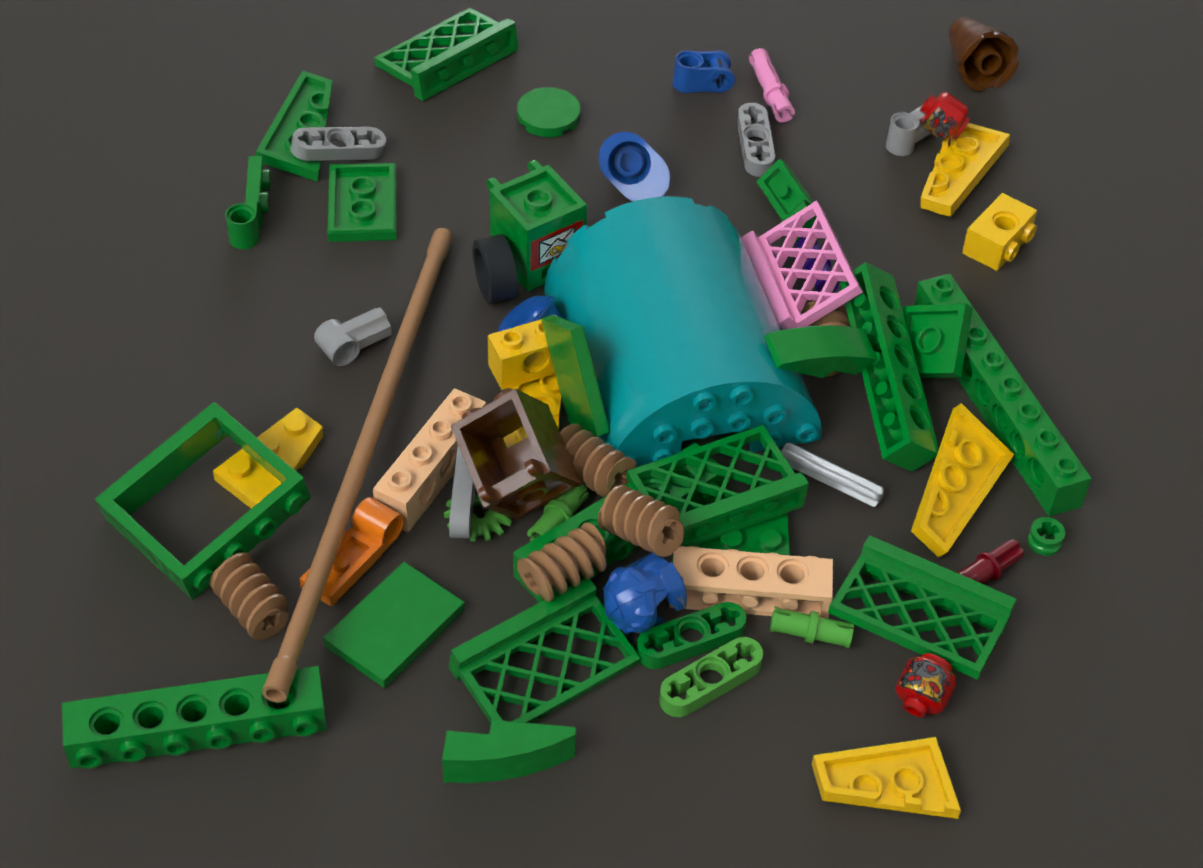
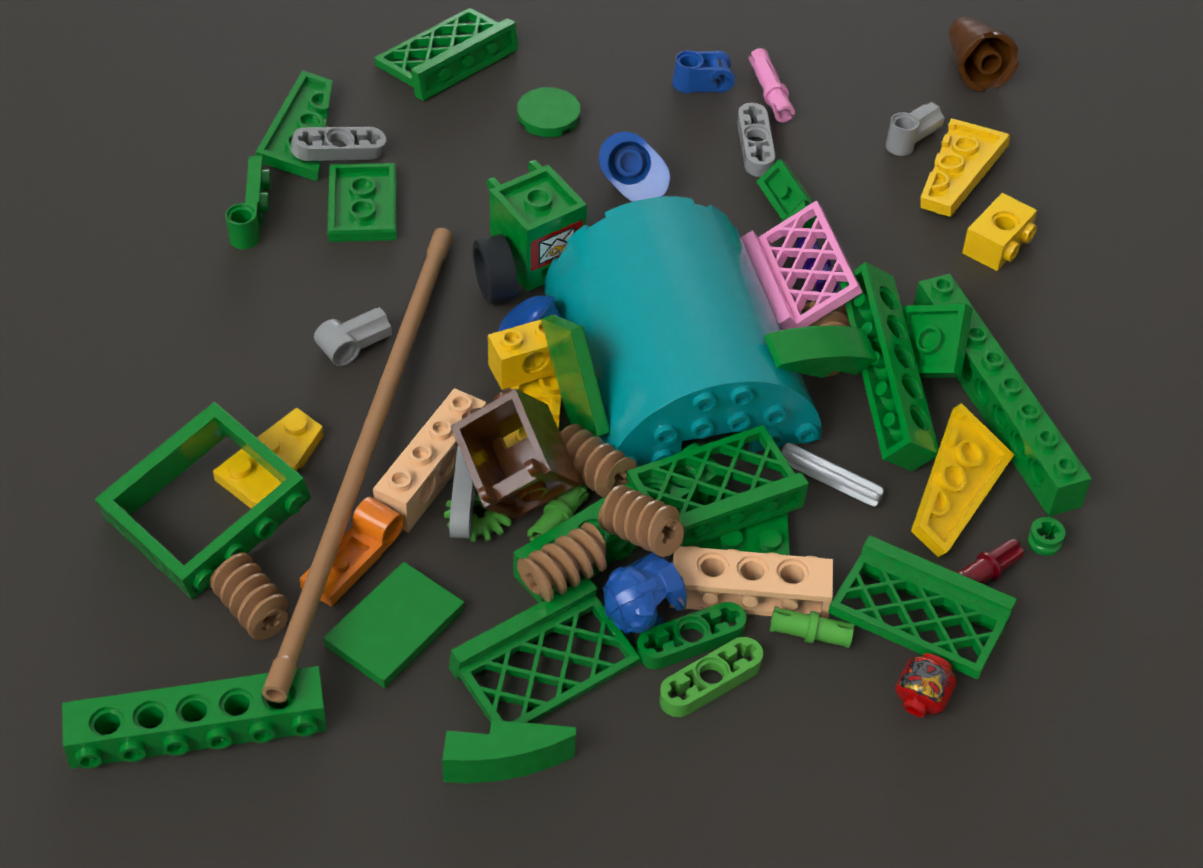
(889, 777): yellow wing -> none
(944, 116): red head -> none

